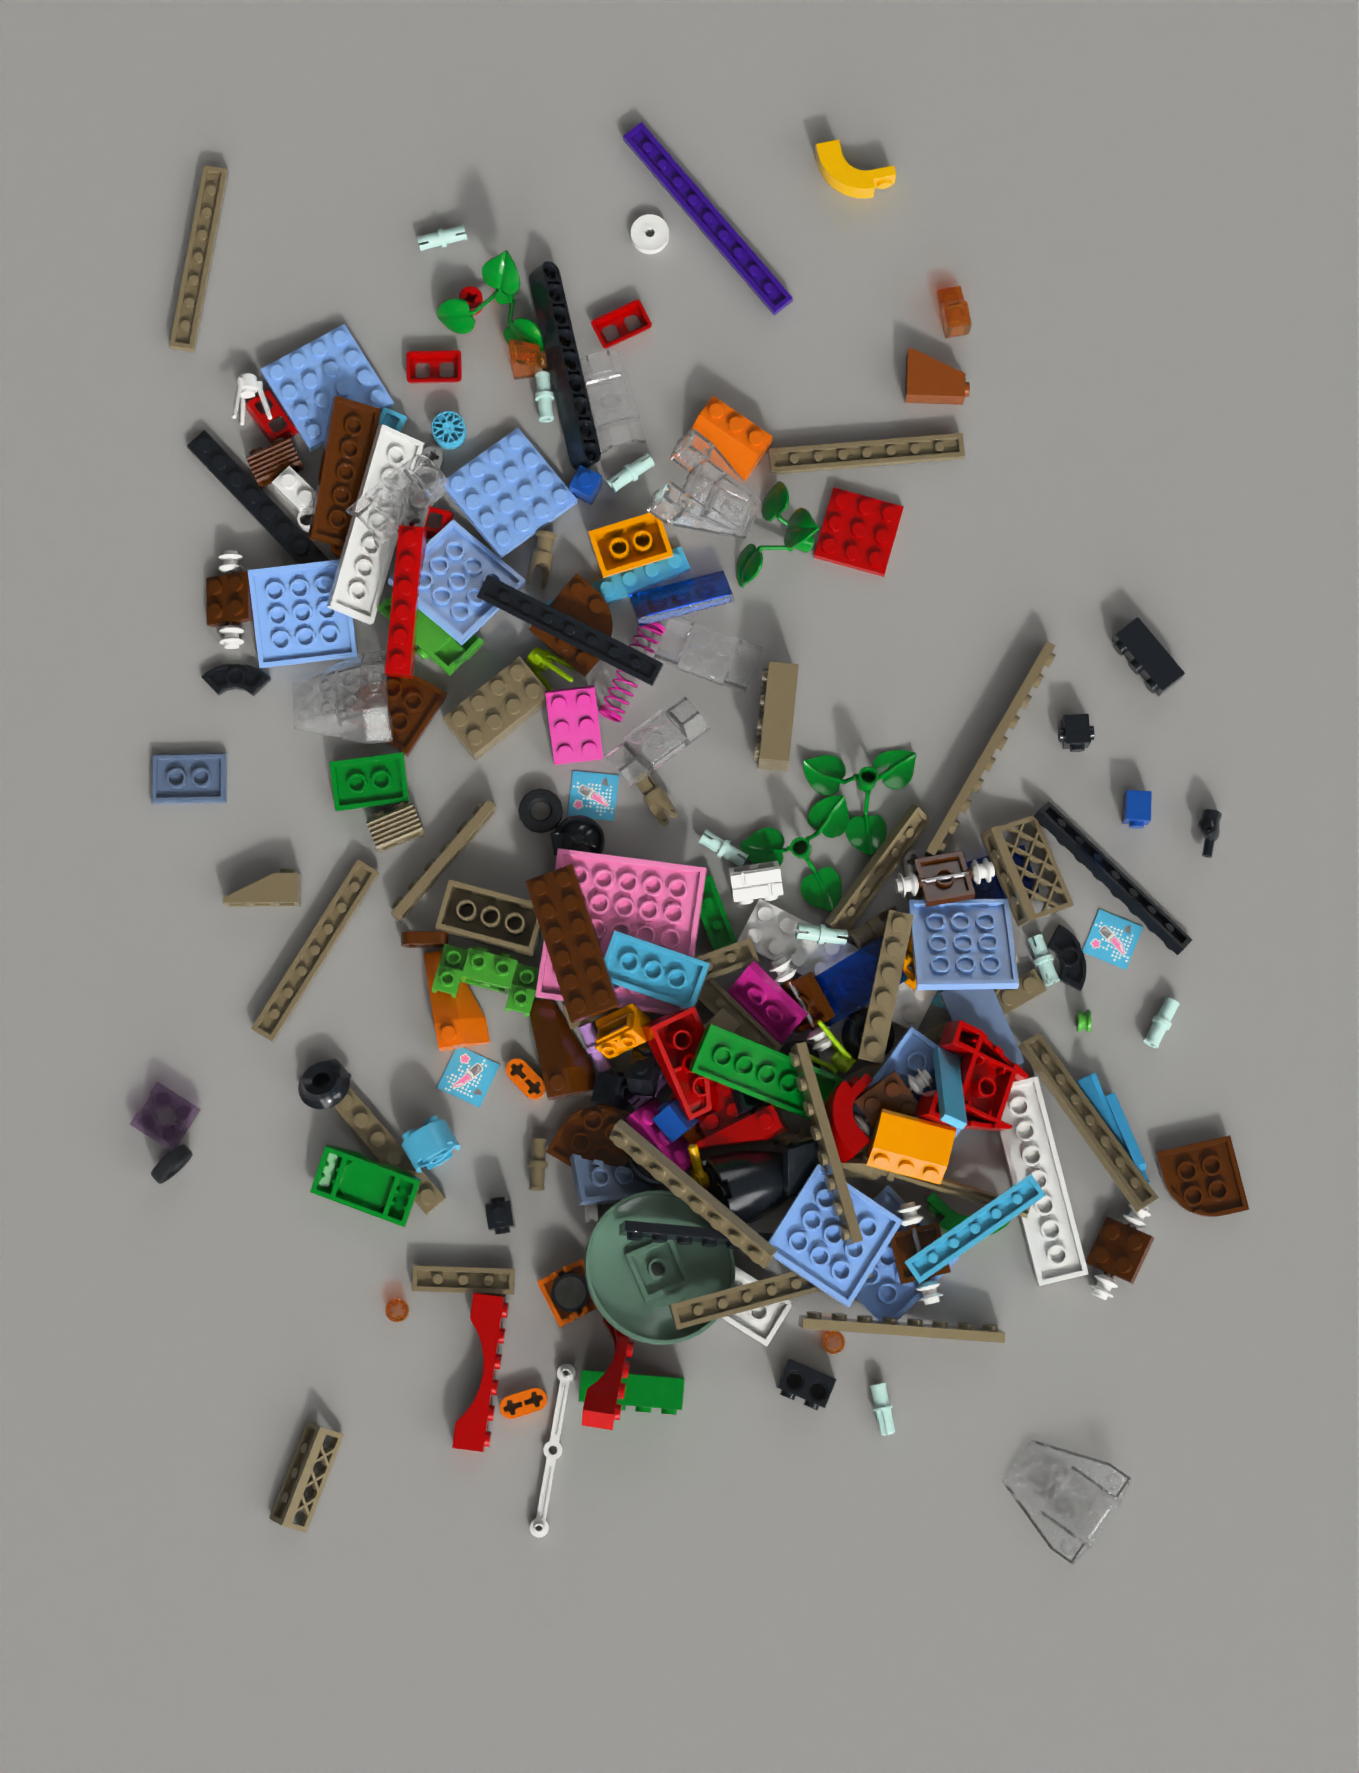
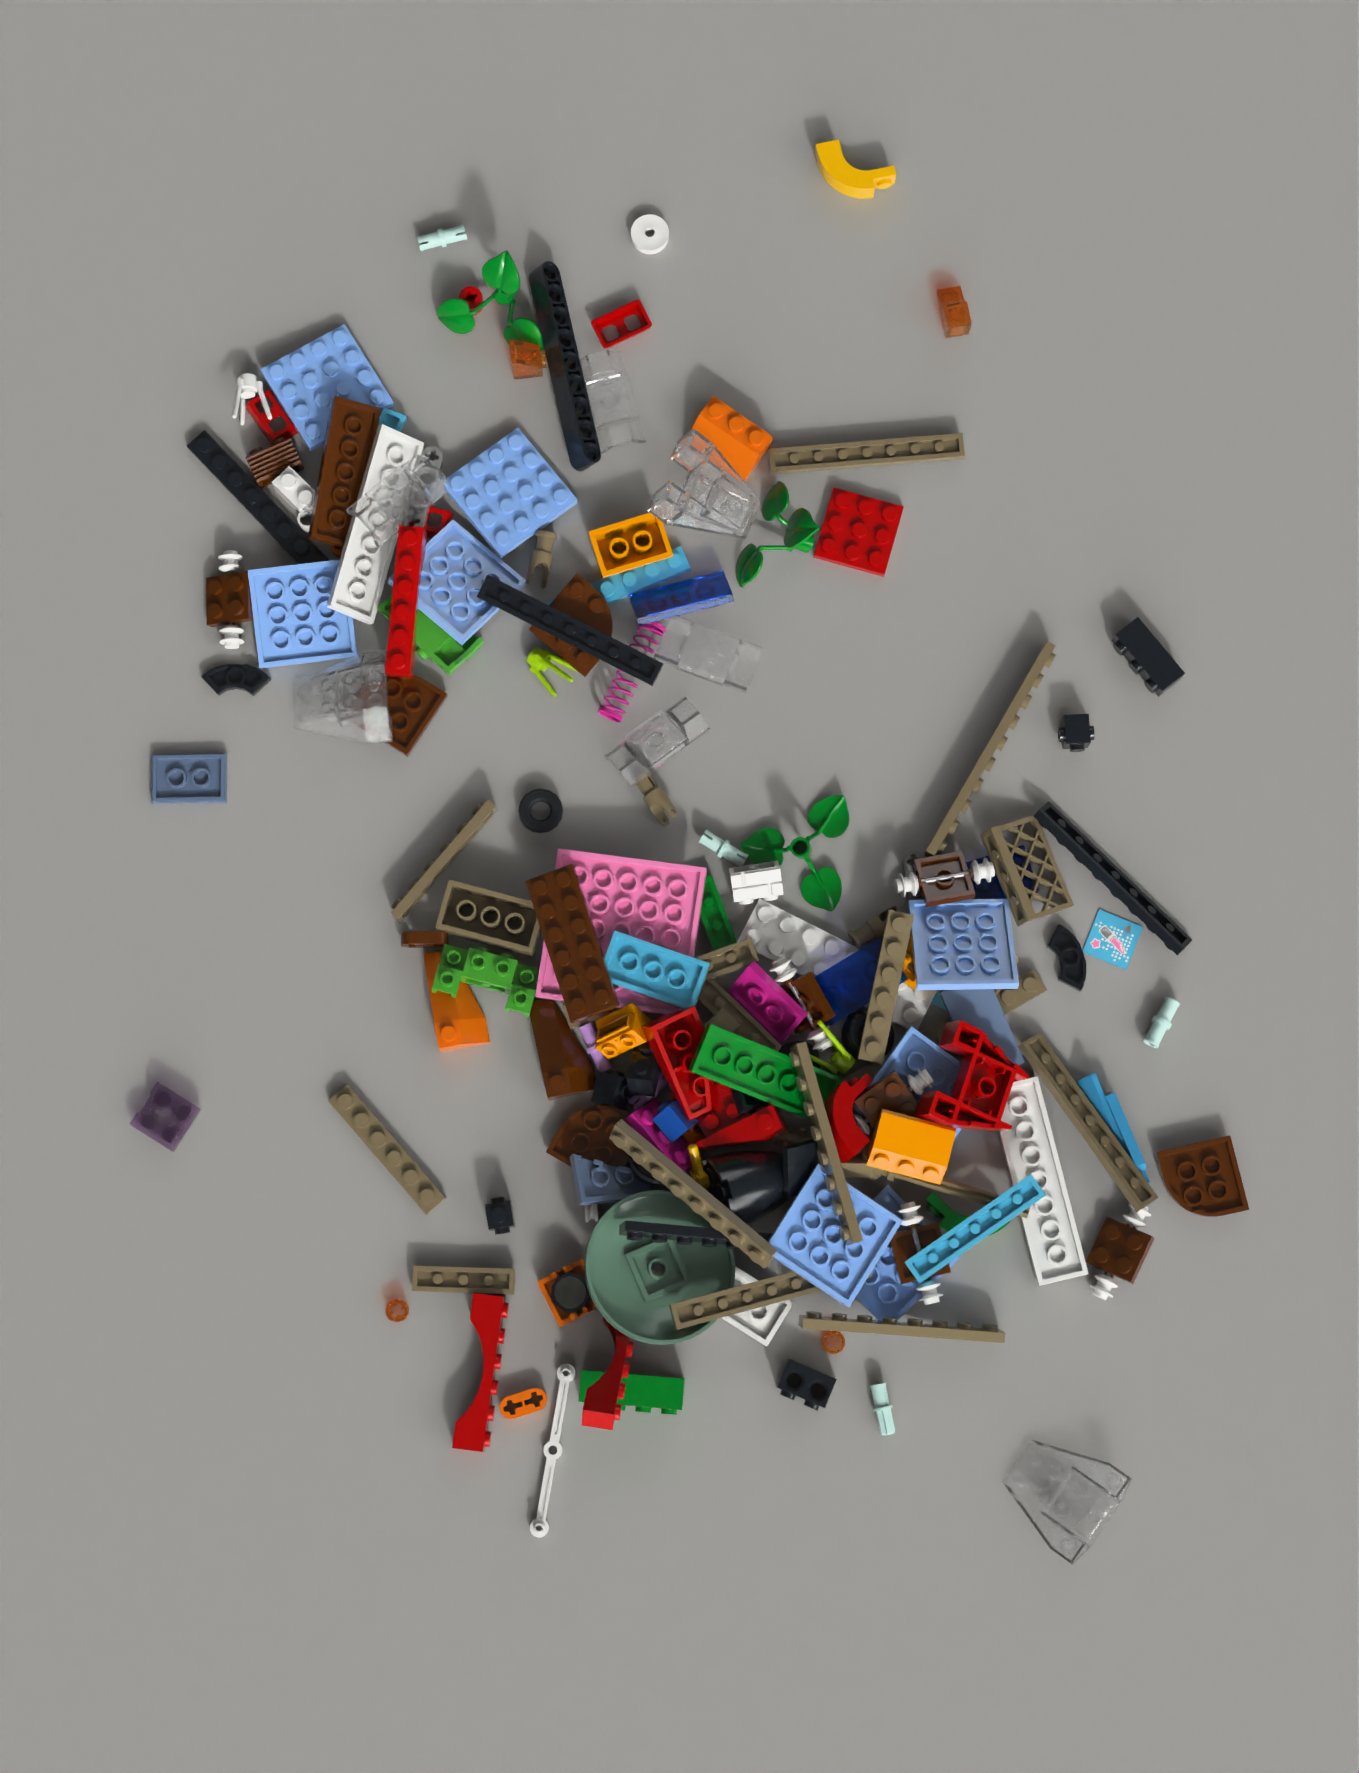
(171, 1163): black tyre -> none
(199, 258): dark tan plate -> none
(270, 891): dark tan slope -> none
(301, 1475): dark tan fence -> none
(315, 950): dark tan plate -> none
(324, 1084): black piece -> none
(366, 1184): green slope -> none
(369, 781): green plate -> none
(395, 827): dark tan brick -> none
(430, 1144): medium azure brick -> none
(434, 359): red piece -> none
(449, 430): medium azure wheel -> none
(468, 1076): medium azure sticker -> none
(496, 708): dark tan brick -> none
(521, 1083): orange beam -> none
(537, 1164): dark tan pin -> none
(544, 396): light aqua pin -> none
(574, 724): dark pink plate -> none
(578, 834): black piece -> none
(586, 484): blue brick -> none
(593, 795): medium azure sticker -> none
(630, 472): light aqua pin -> none
(707, 218): dark purple plate -> none
(778, 715): dark tan brick -> none
(821, 934): light aqua pin -> none
(878, 869): dark tan plate -> none
(893, 767): green plant -> none
(933, 381): dark orange slope -> none
(949, 1088): medium azure tile -> none
(1043, 960): light aqua pin -> none
(1083, 1021): bright green bush -> none
(1137, 808): blue brick -> none
(1210, 829): black piece -> none

